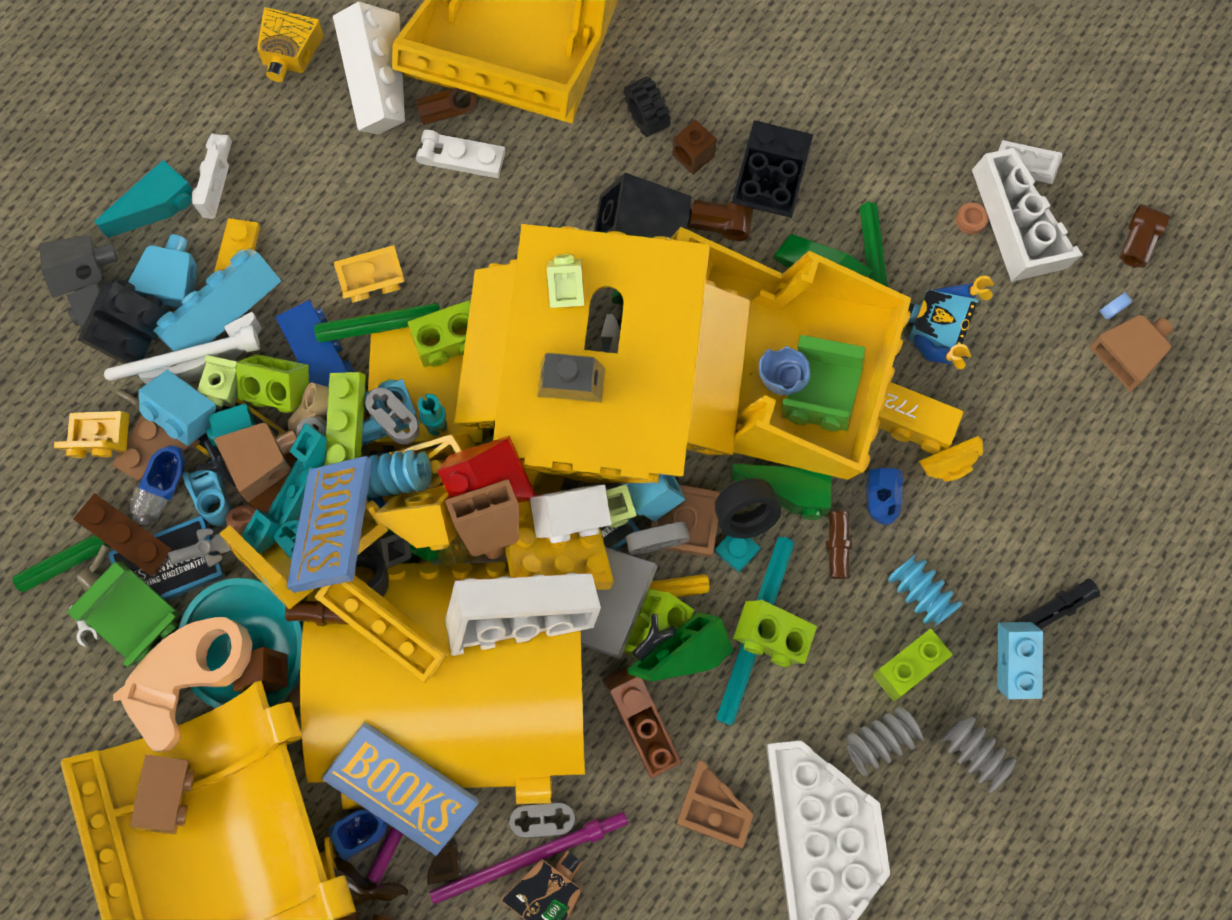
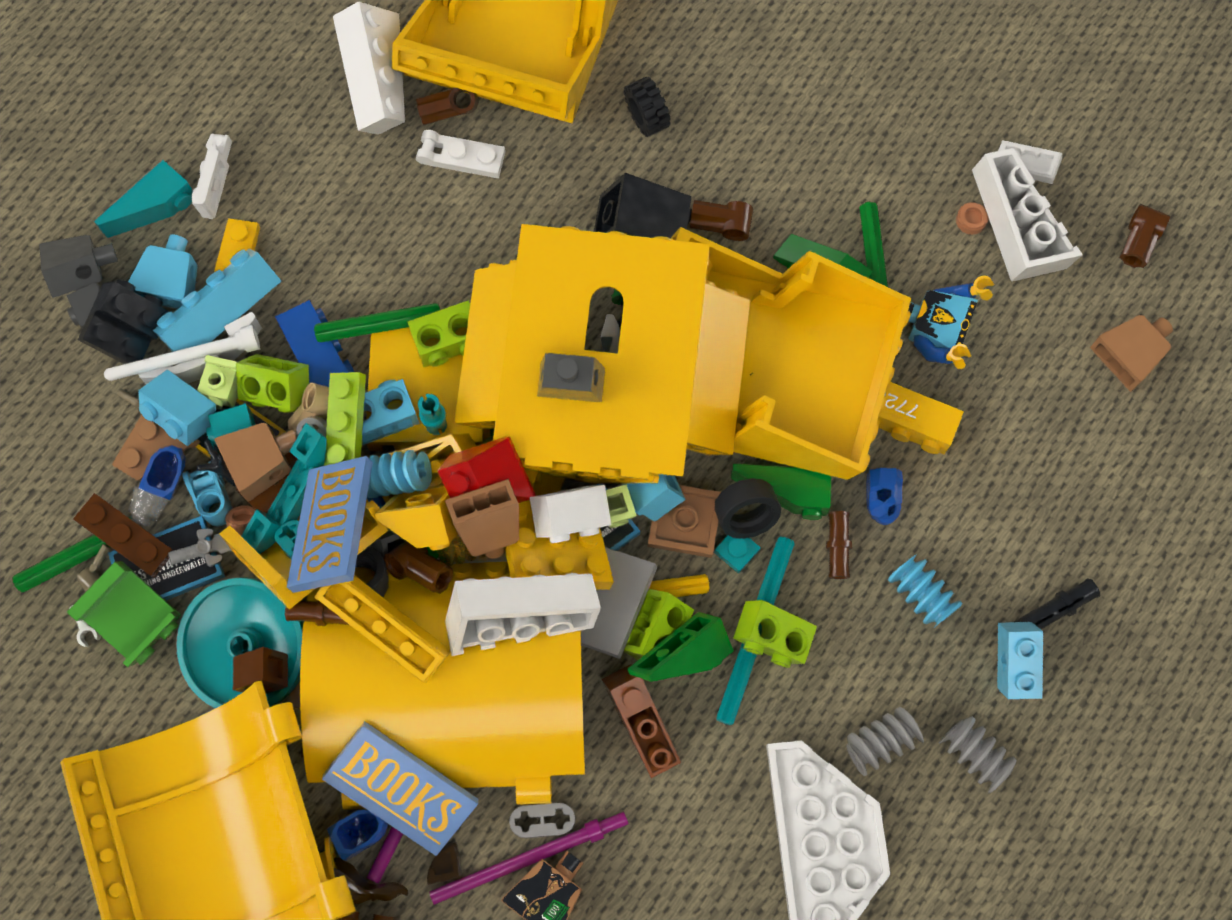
(95, 434): yellow bracket -> none
(161, 795): medium nougat brick -> none
(175, 664): light nougat animal -> none
(287, 42): yellow torso -> none
(369, 272): yellow bracket -> none
(386, 421): light grey beam -> none
(419, 566): none -> reddish brown piece
(565, 281): yellowish green bracket -> none
(652, 639): black bar -> none
(657, 538): light grey beam -> none
(694, 147): reddish brown brick -> none
(714, 809): medium nougat wing -> none
(772, 169): black slope -> none
(784, 371): medium blue hair -> none
(832, 386): bright green panel -> none
(912, 665): lime brick -> none
(954, 461): yellow tile -> none
(1116, 306): light blue tile -> none

